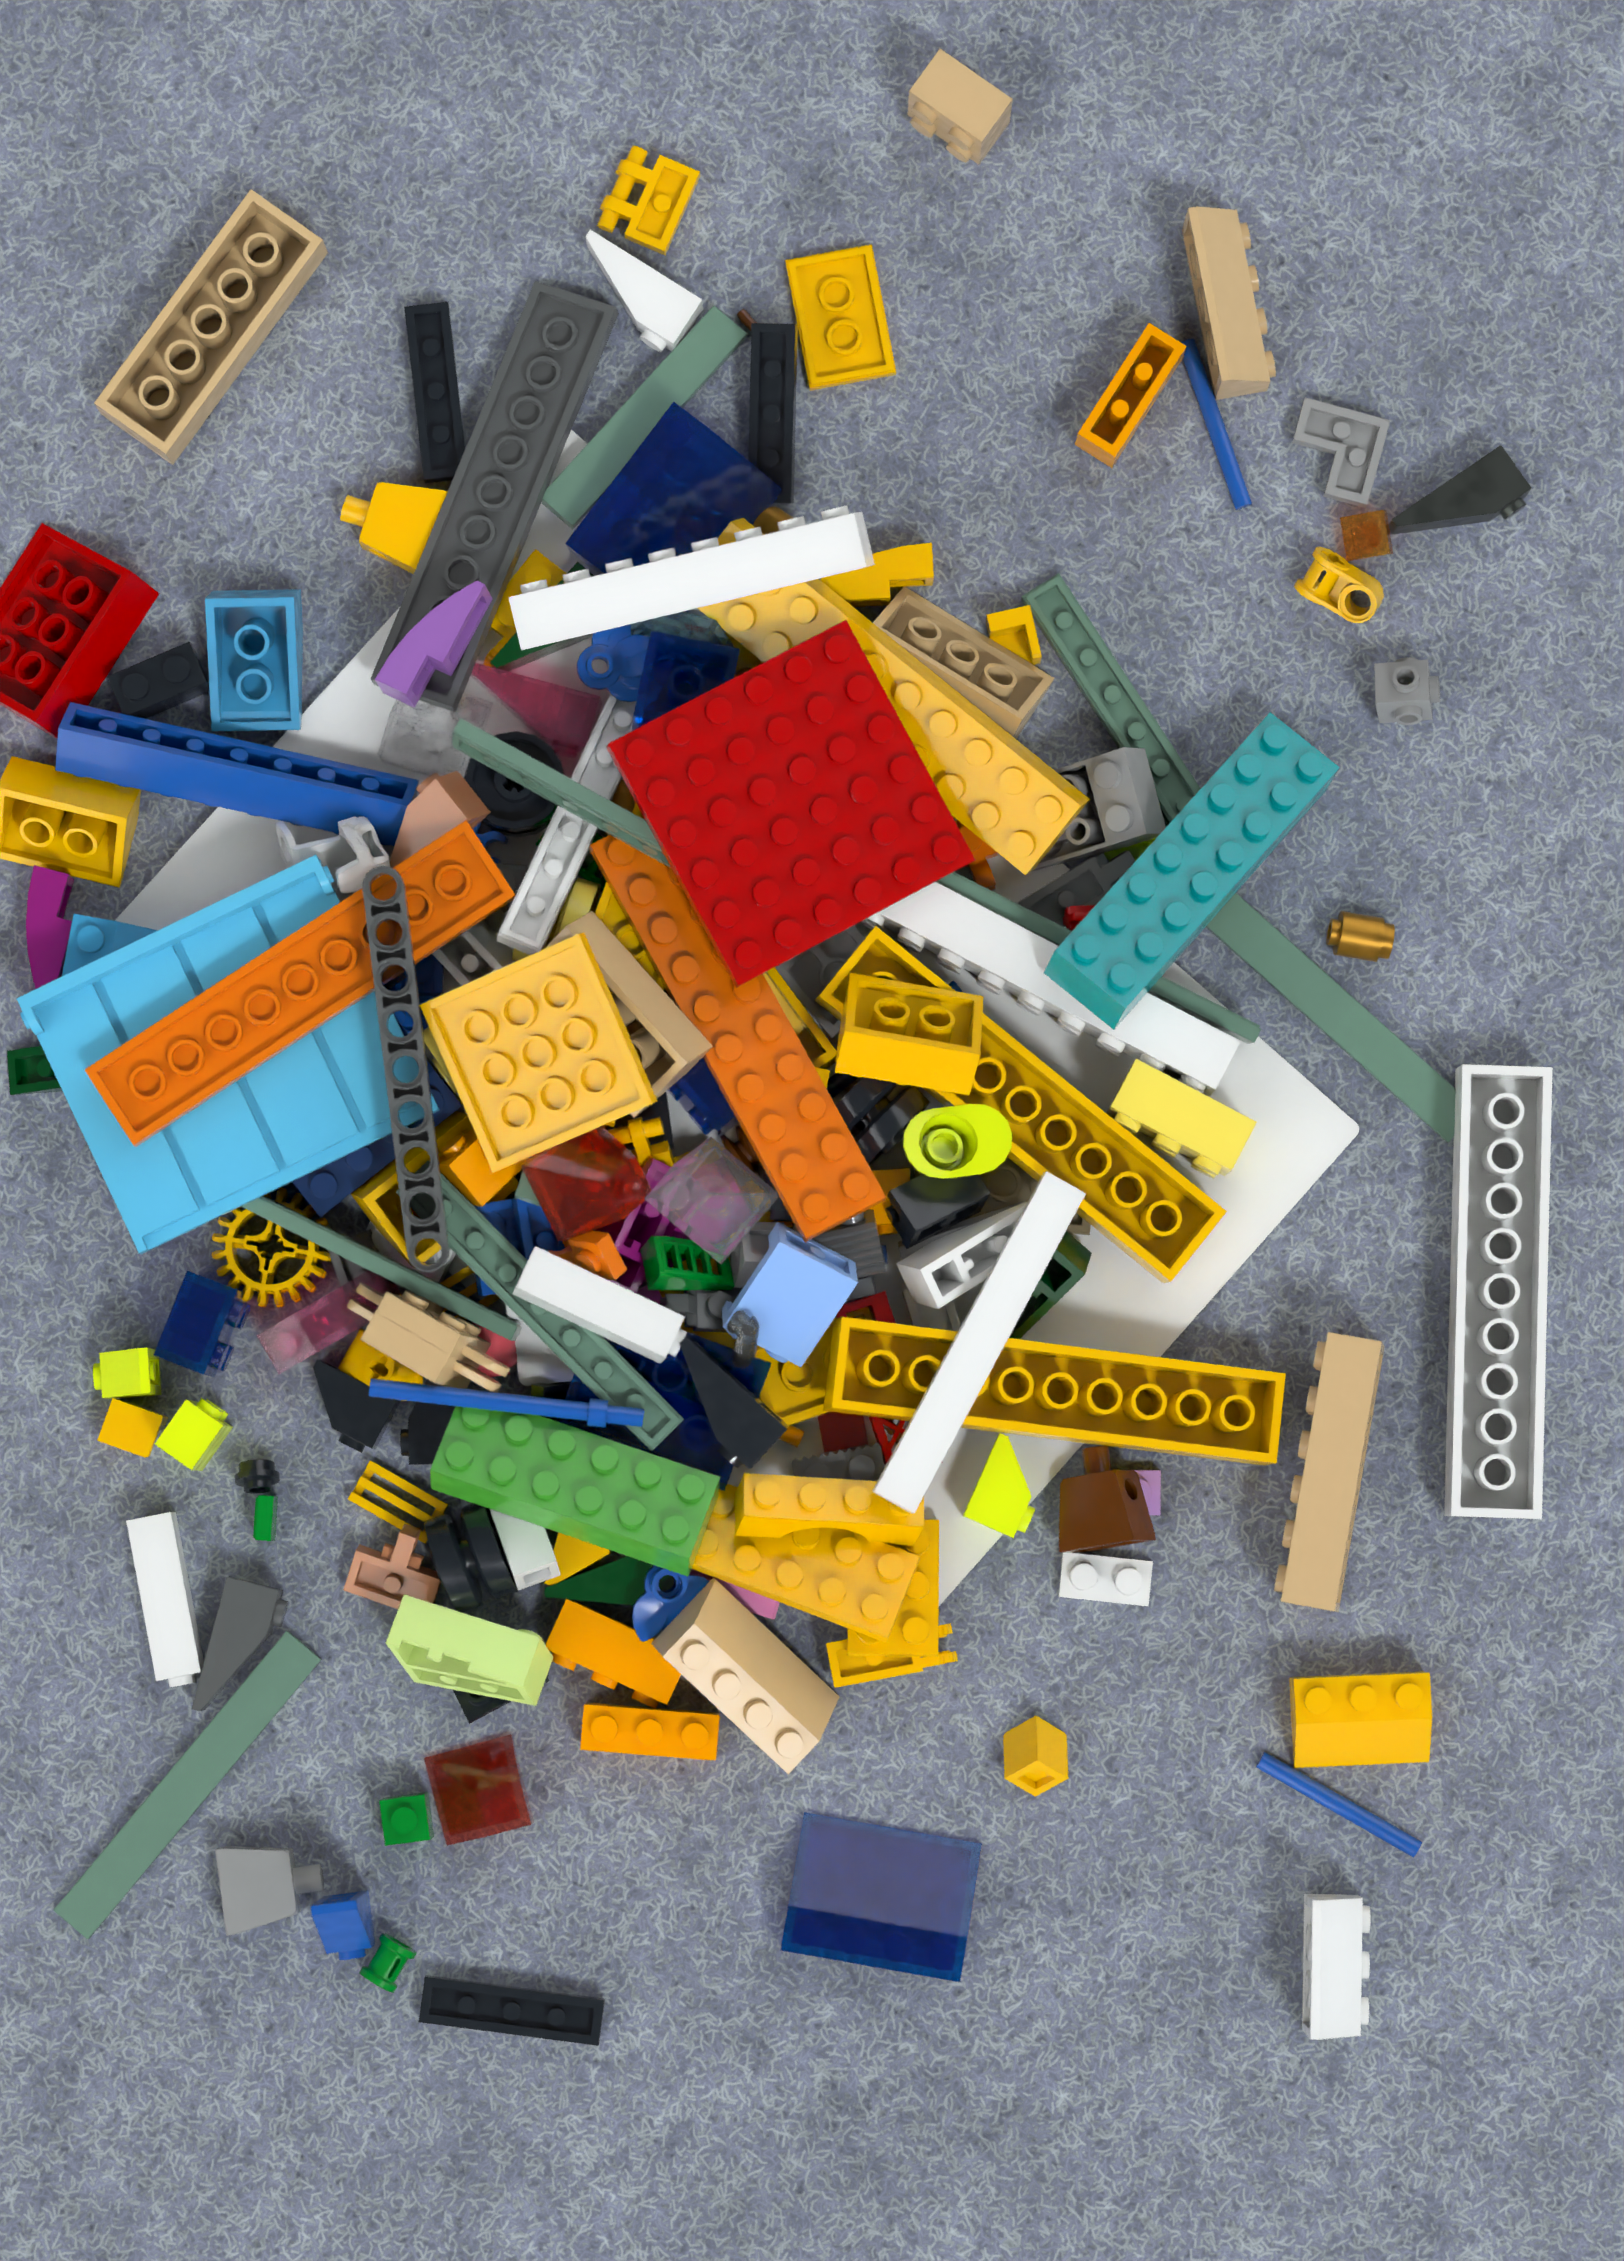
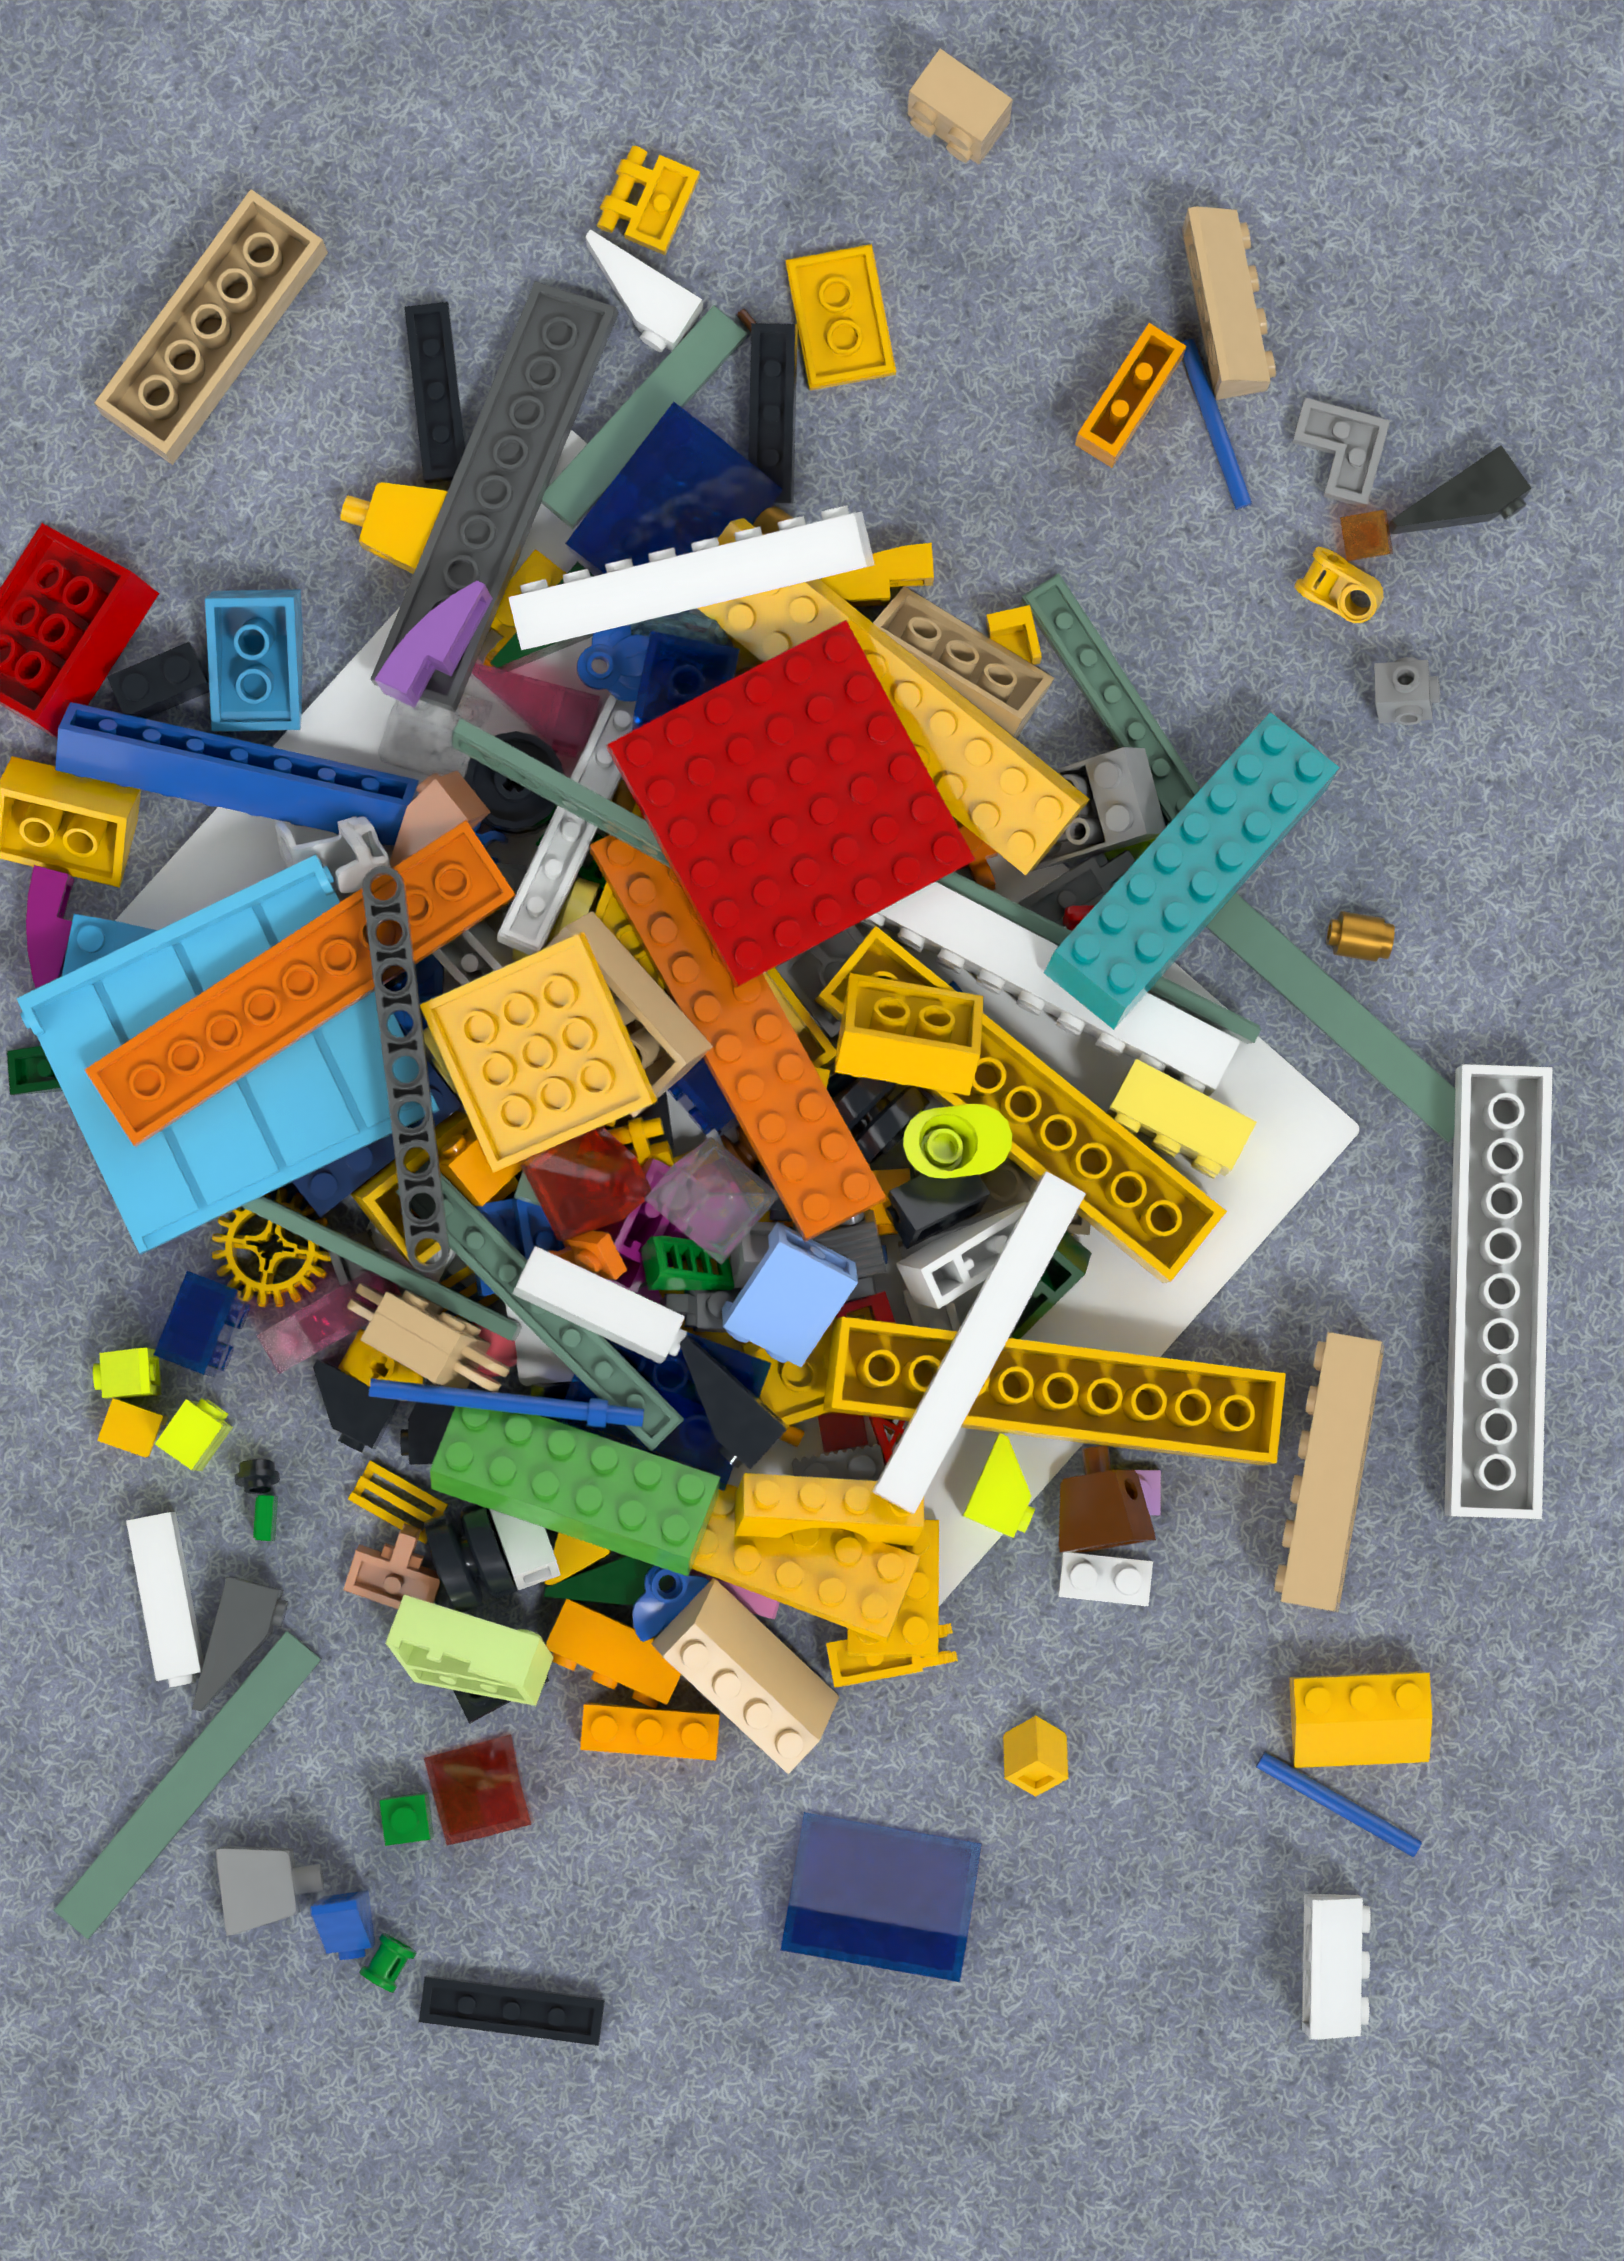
(746, 1343): clear smoke arm -> none

